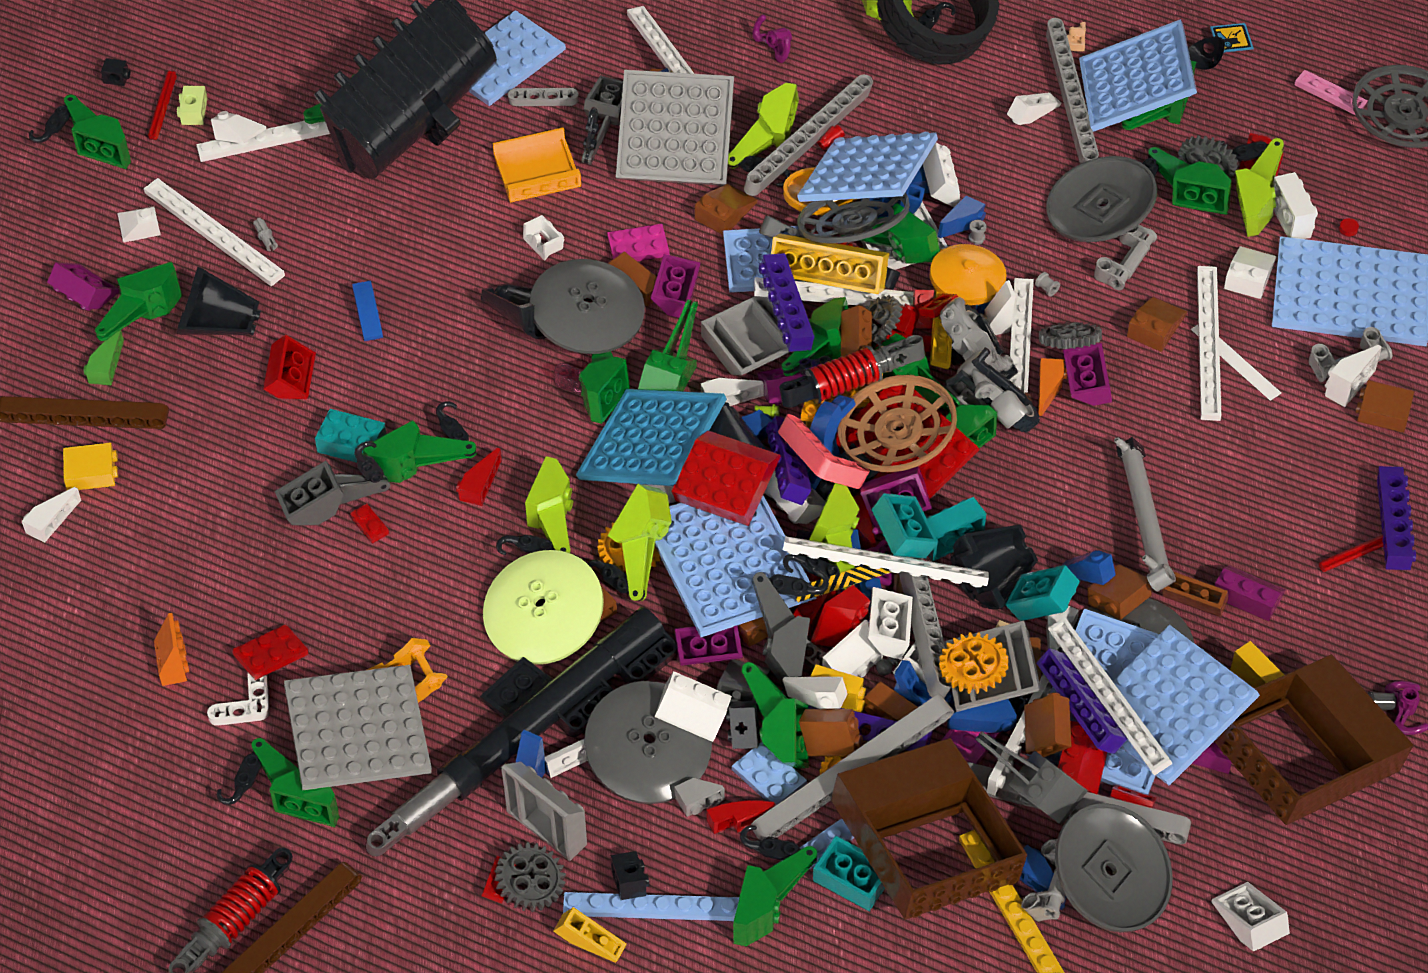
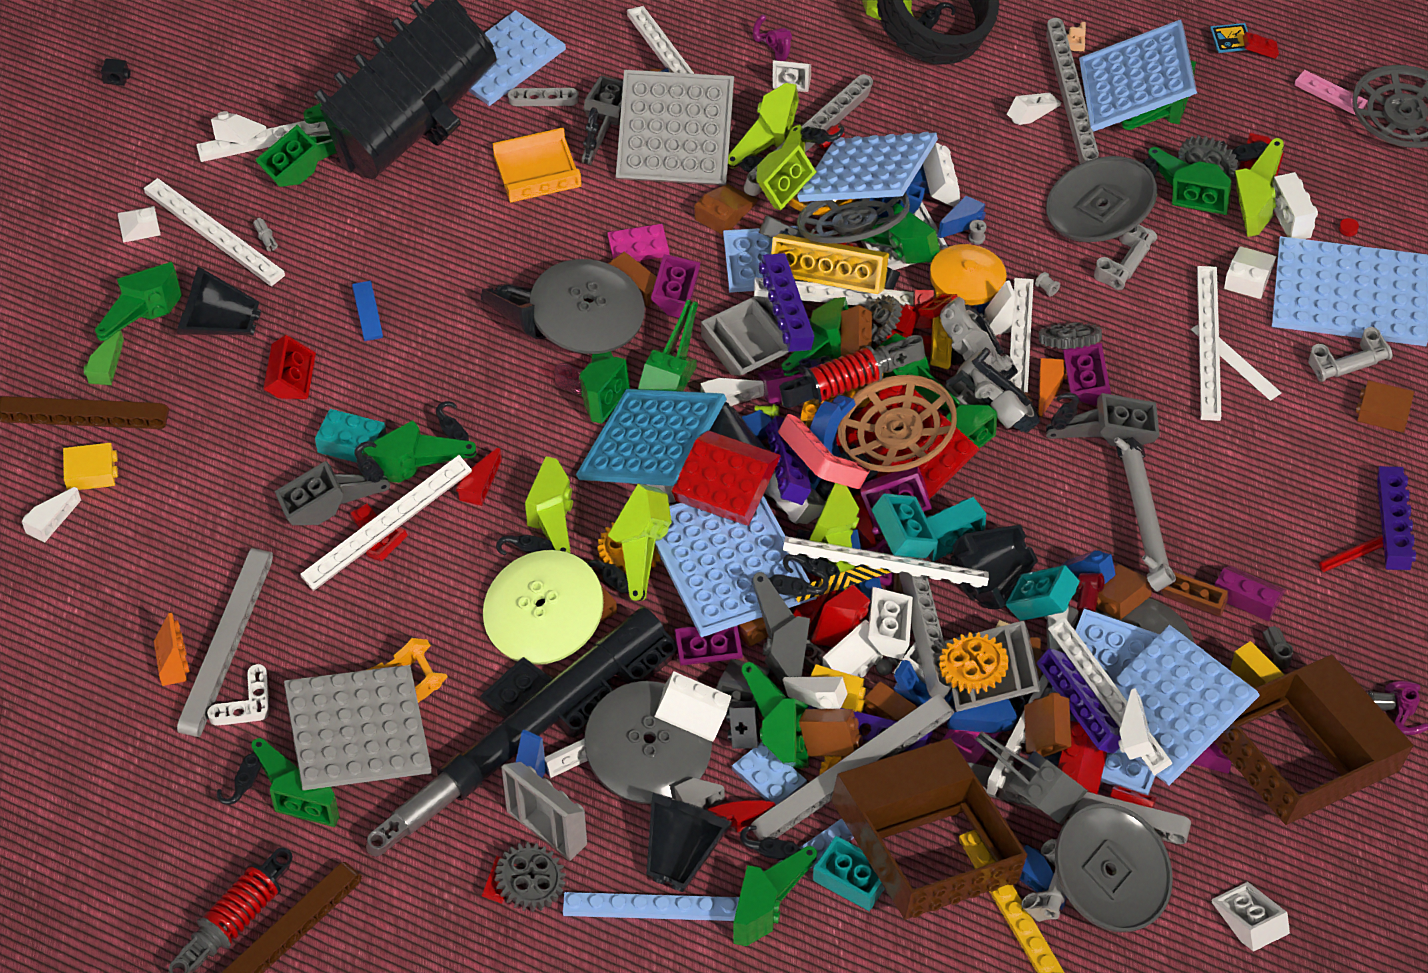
(81, 285): magenta slope -> none
(93, 135): green slope -> none
(162, 105): red axle -> none
(192, 105): yellowish green brick -> none
(225, 642): none -> light grey beam
(270, 652): red plate -> none
(295, 156): none -> green slope
(385, 523): none -> white plate
(387, 545): none -> red plate
(532, 237): white window -> none
(589, 935): yellow slope -> none
(629, 875): black brick -> none
(681, 840): none -> black cone
(788, 168): none -> lime slope
(792, 73): none -> white slope
(1089, 587): none -> dark red piece
(1112, 419): none -> dark grey slope
(1134, 729): none -> white slope
(1155, 323): dark orange slope -> none
(1203, 59): black piece -> none
(1260, 45): none -> red plate
(1278, 647): none -> dark grey piece
(1351, 375): white slope -> none

